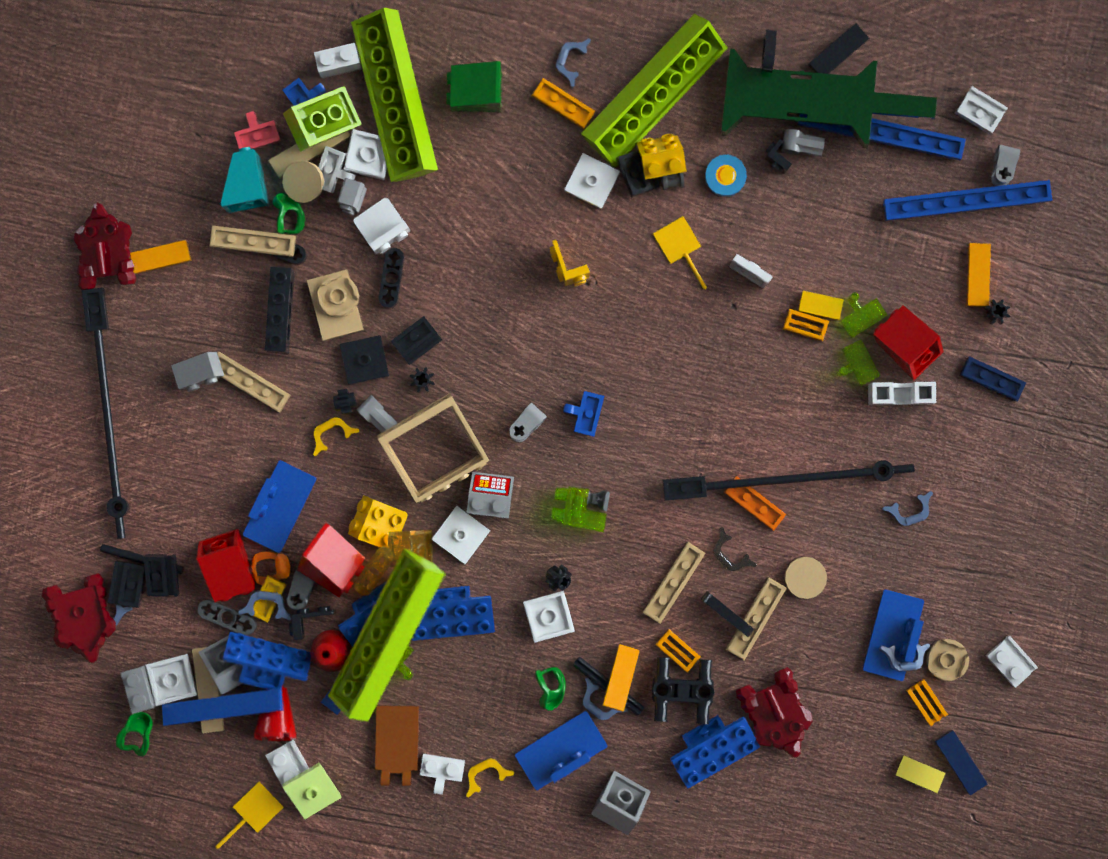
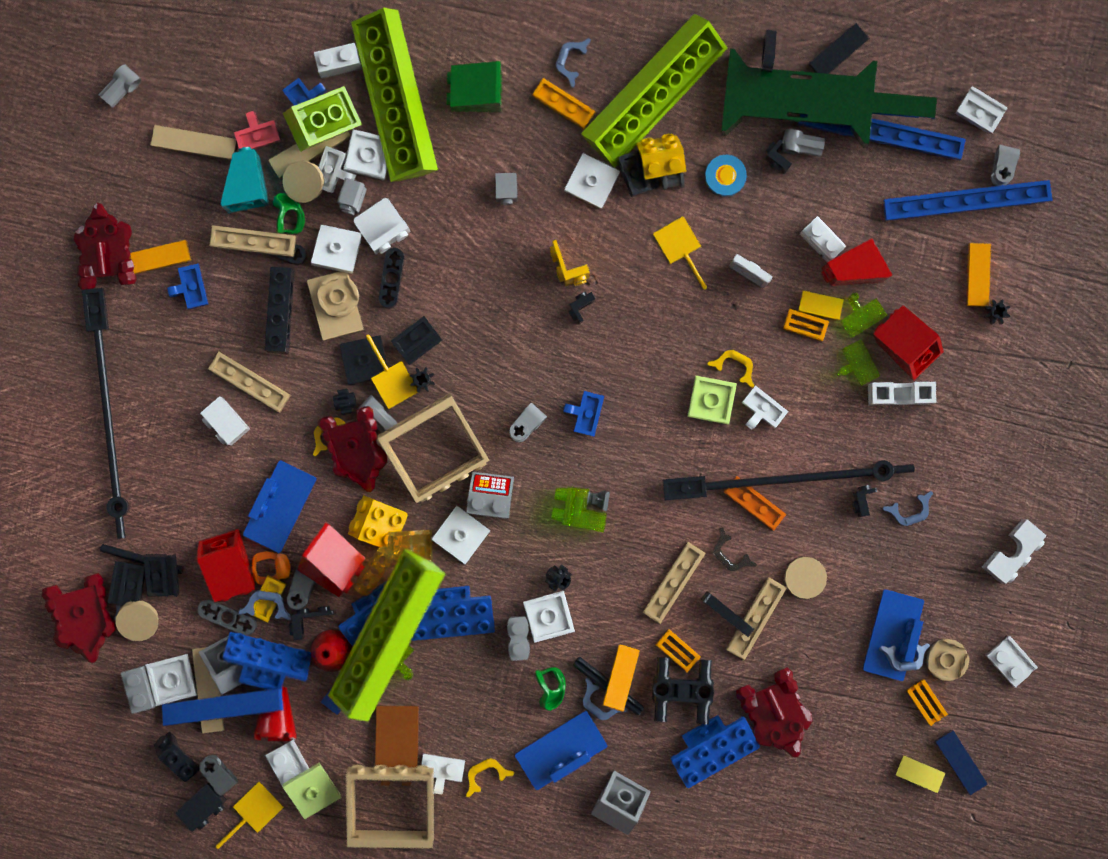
(123, 81): none -> light grey piece
(137, 620): none -> tan tile
(140, 723): green piece -> none
(175, 758): none -> black bracket
(191, 286): none -> blue plate
(193, 142): none -> tan tile
(197, 371): light grey brick -> none
(200, 807): none -> black brick
(219, 776): none -> dark grey piece
(224, 421): none -> white brick
(336, 249): none -> white plate
(355, 448): none -> dark red shield
(385, 838): none -> tan window
(393, 382): none -> yellow piece
(506, 188): none -> light grey brick
(519, 645): none -> light grey brick
(582, 301): none -> black bracket
(712, 400): none -> yellowish green plate
(738, 357): none -> yellow helmet
(763, 408): none -> white plate
(822, 239): none -> white brick
(857, 266): none -> red slope
(860, 504): none -> black bracket
(992, 379): dark blue tile -> none
(1028, 539): none -> white arch

